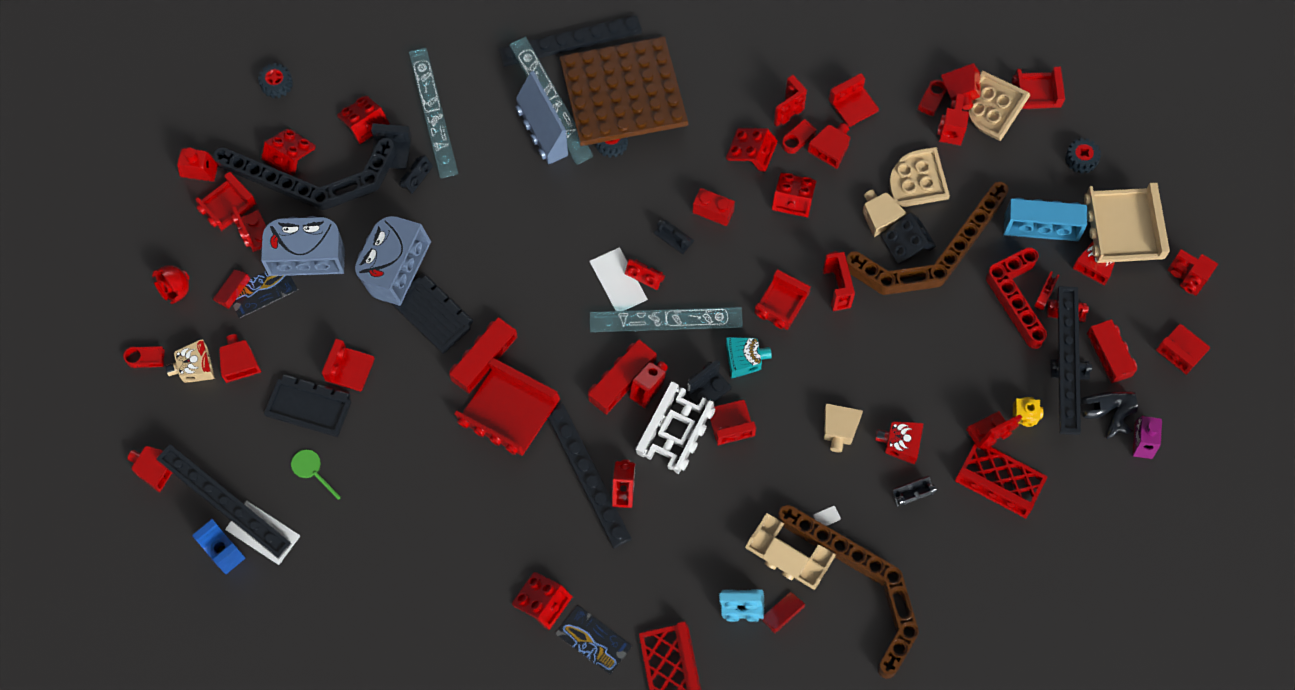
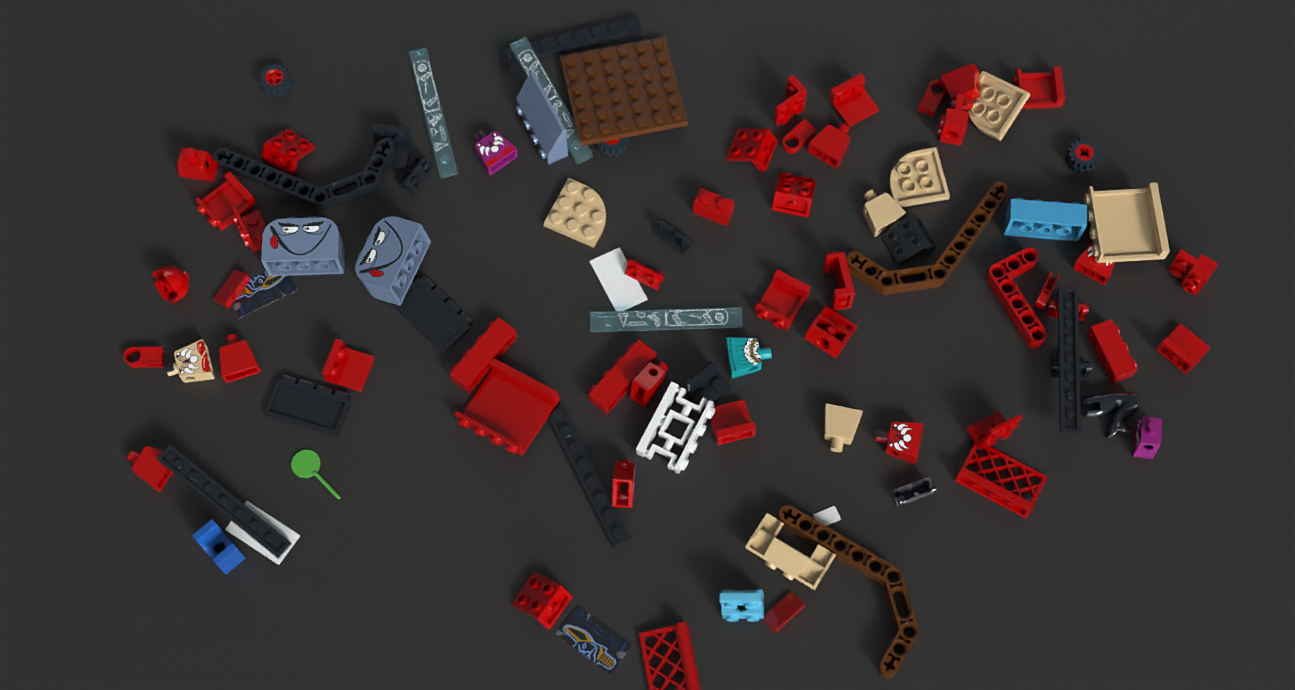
(361, 116): red bracket -> none
(494, 151): none -> magenta torso
(578, 213): none -> tan plate
(830, 332): none -> red brick
(1029, 410): yellow brick -> none

